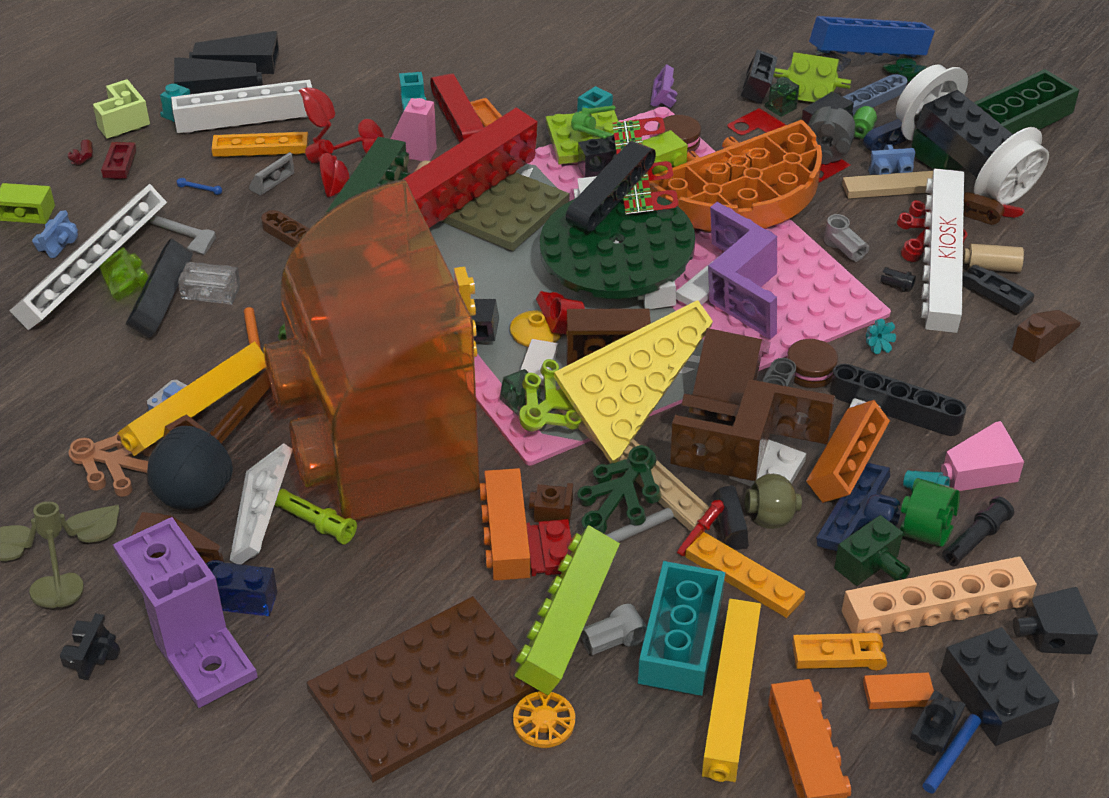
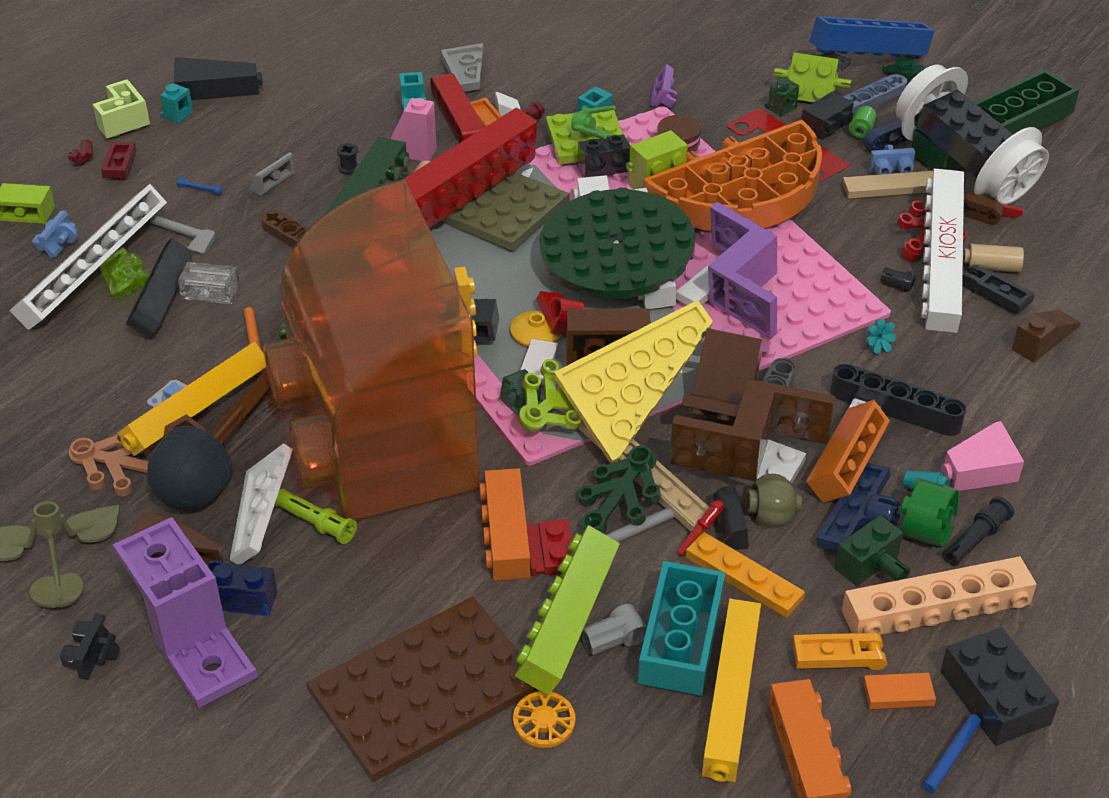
(239, 106): white brick -> none
(253, 48): black slope -> none
(259, 144): light orange plate -> none
(320, 112): red plant -> none
(348, 159): none -> black bush
(465, 64): none -> light grey wing
(505, 103): none -> white slope
(535, 110): none -> dark red pin
(552, 502): reddish brown brick -> none
(610, 186): black beam -> none
(640, 197): piece -> none
(759, 76): black brick -> none
(813, 362): reddish brown head -> none
(834, 132): dark grey brick -> none
(840, 236): light grey piece -> none
(937, 723): black hips -> none
(1058, 623): black torso -> none

